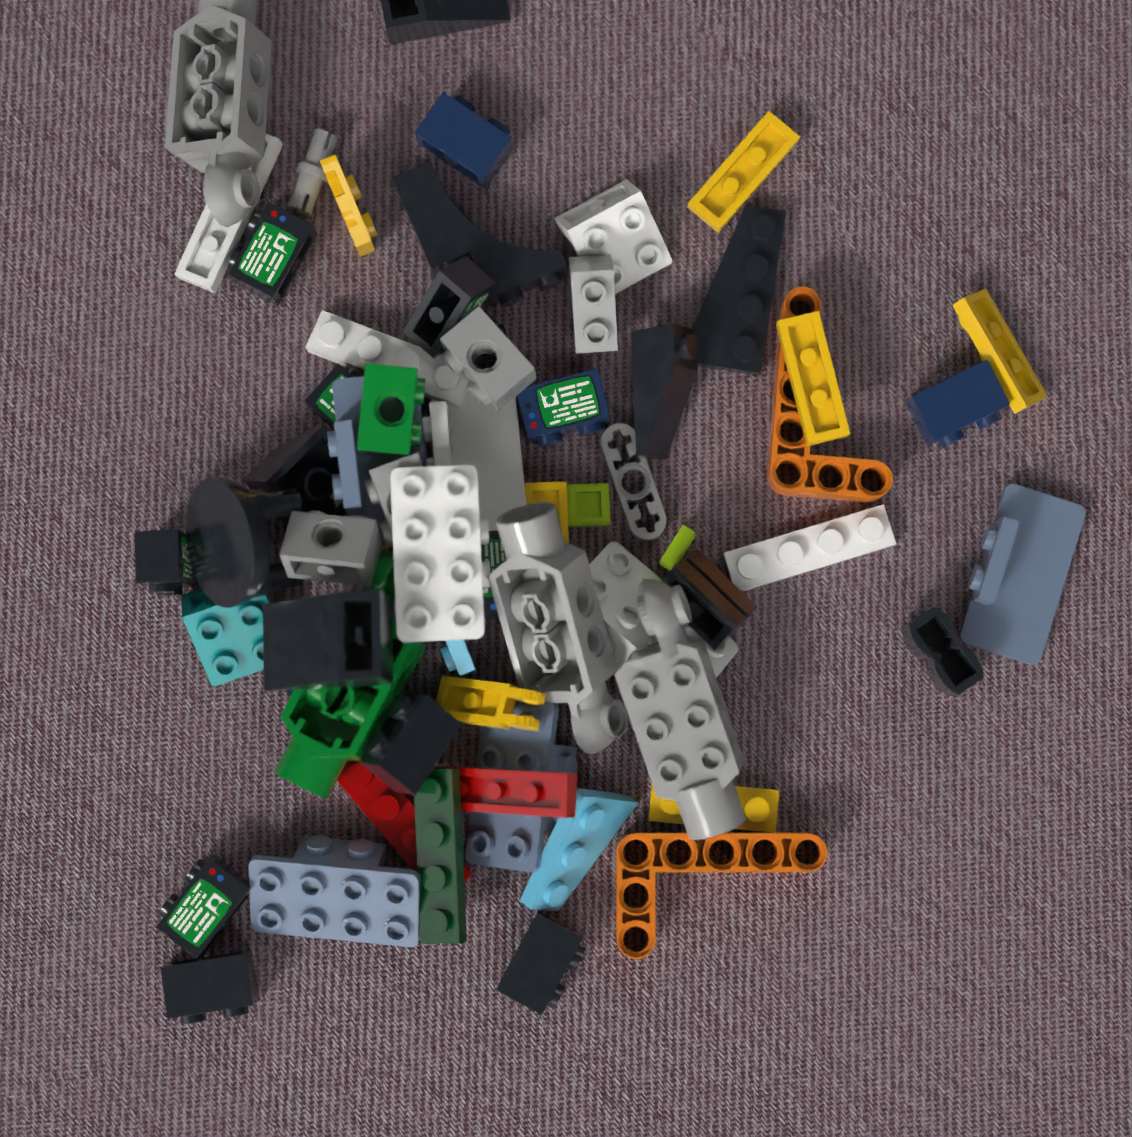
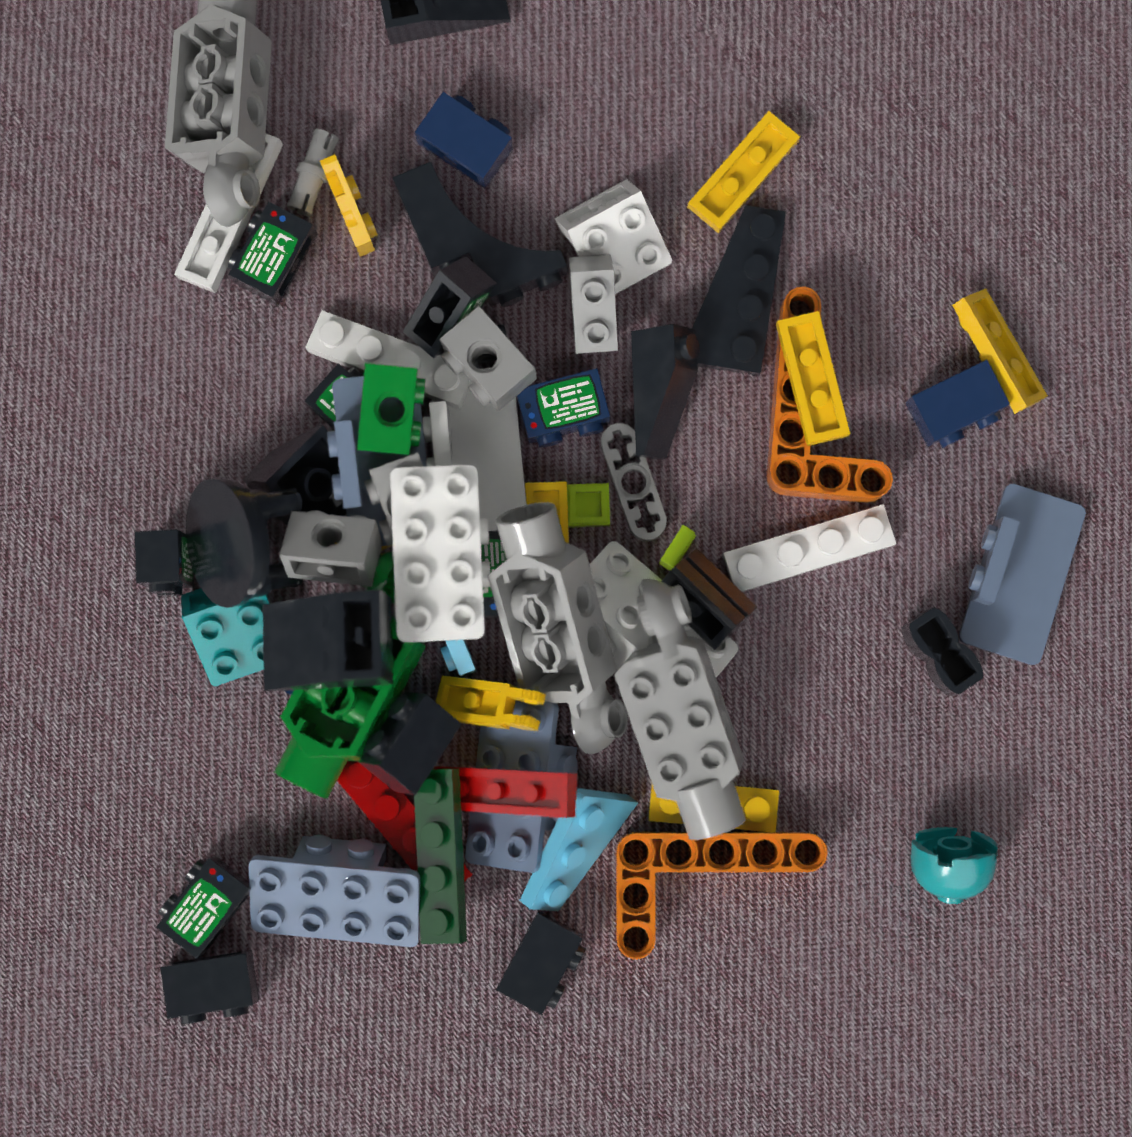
(953, 864): none -> teal cylinder

